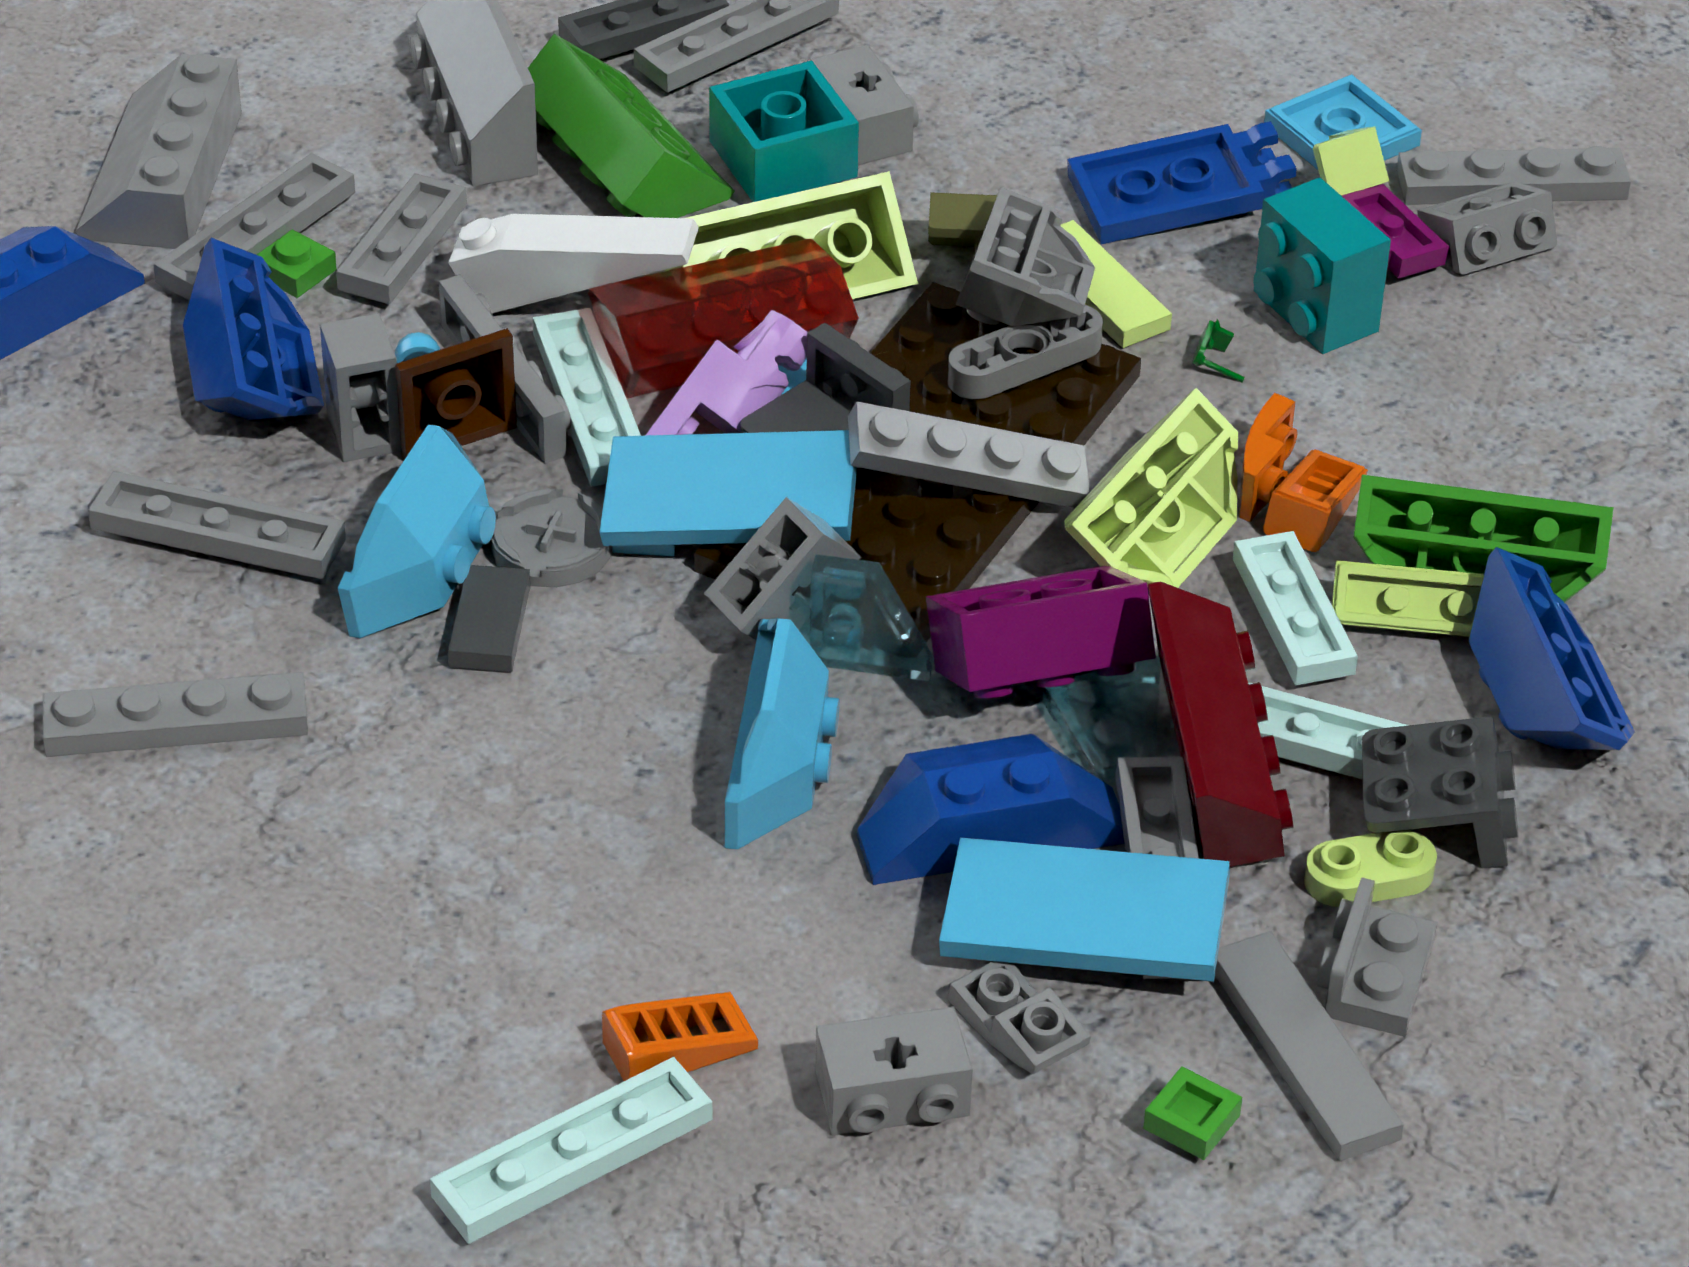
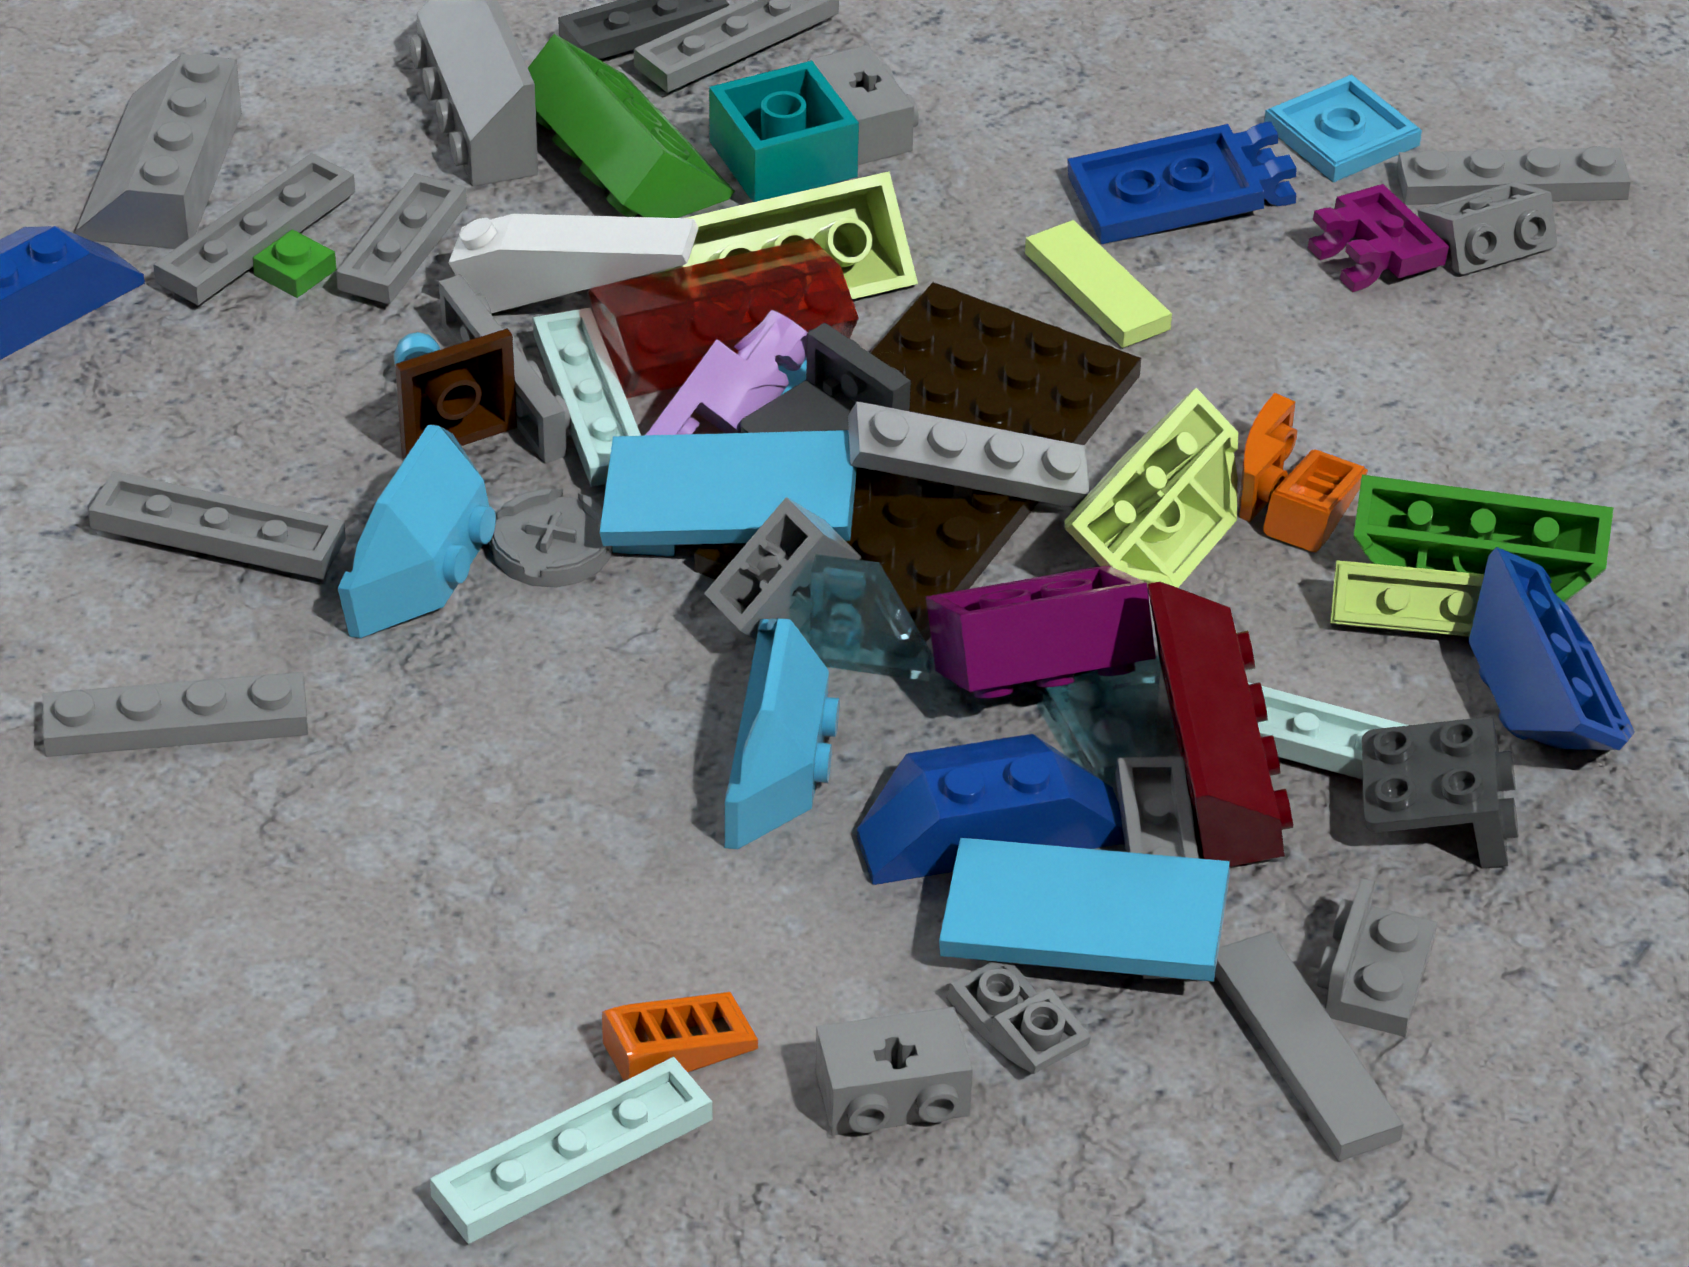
(247, 340): blue wedge -> none
(360, 386): light grey brick -> none
(489, 618): dark grey tile -> none
(958, 218): olive panel -> none
(990, 366): light grey beam -> none
(1025, 266): light grey wedge -> none
(1192, 1113): bright green plate -> none
(1218, 338): green piece -> none
(1294, 608): light aqua plate -> none
(1321, 265): teal brick -> none
(1351, 160): yellowish green panel -> none
(1396, 860): yellowish green plate -> none

